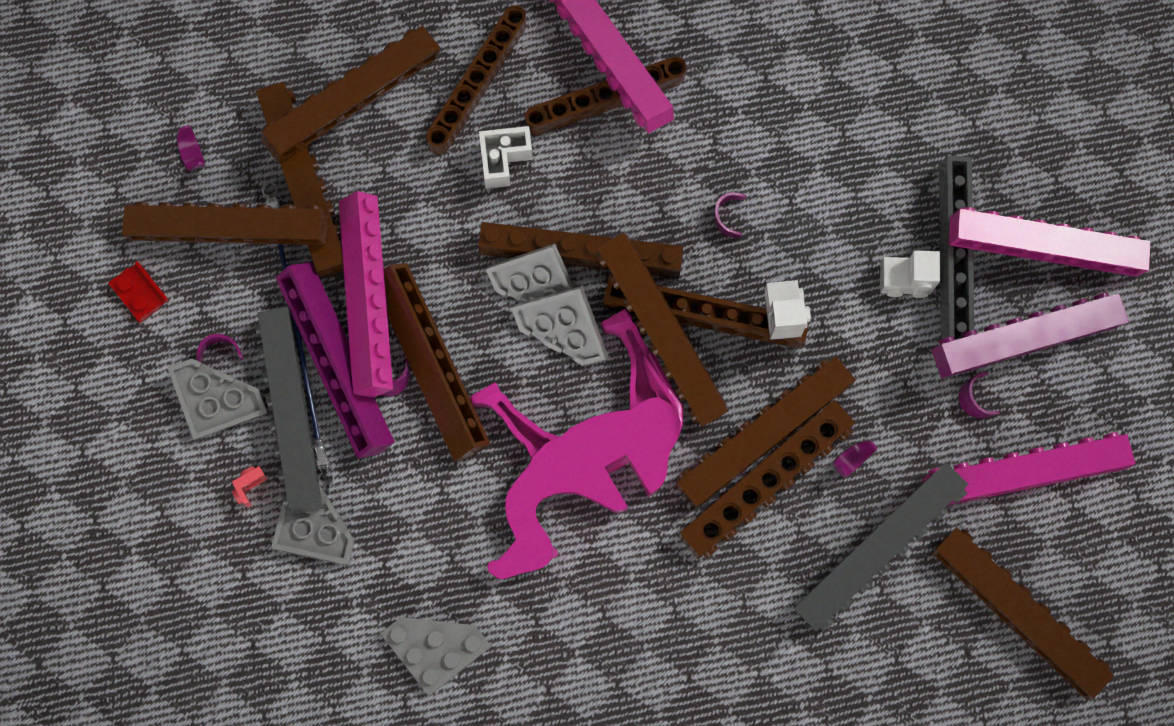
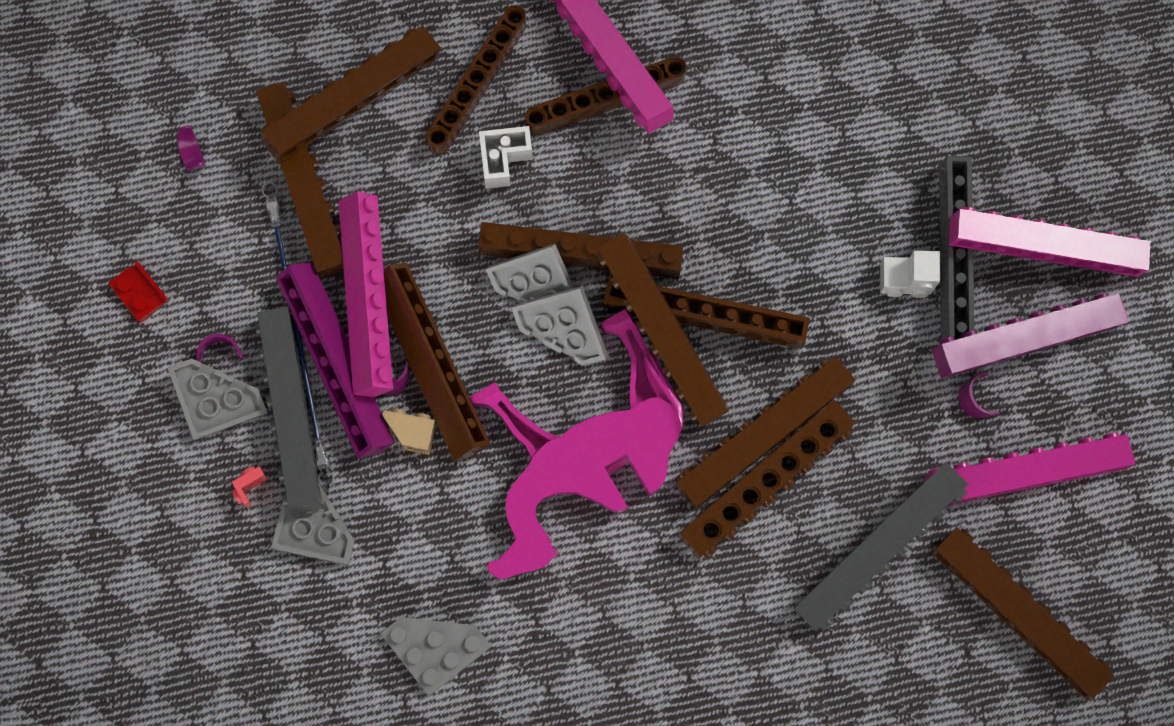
(225, 224): reddish brown brick -> none
(412, 432): none -> tan slope
(720, 226): magenta helmet -> none
(786, 309): white brick -> none
(854, 457): magenta helmet -> none

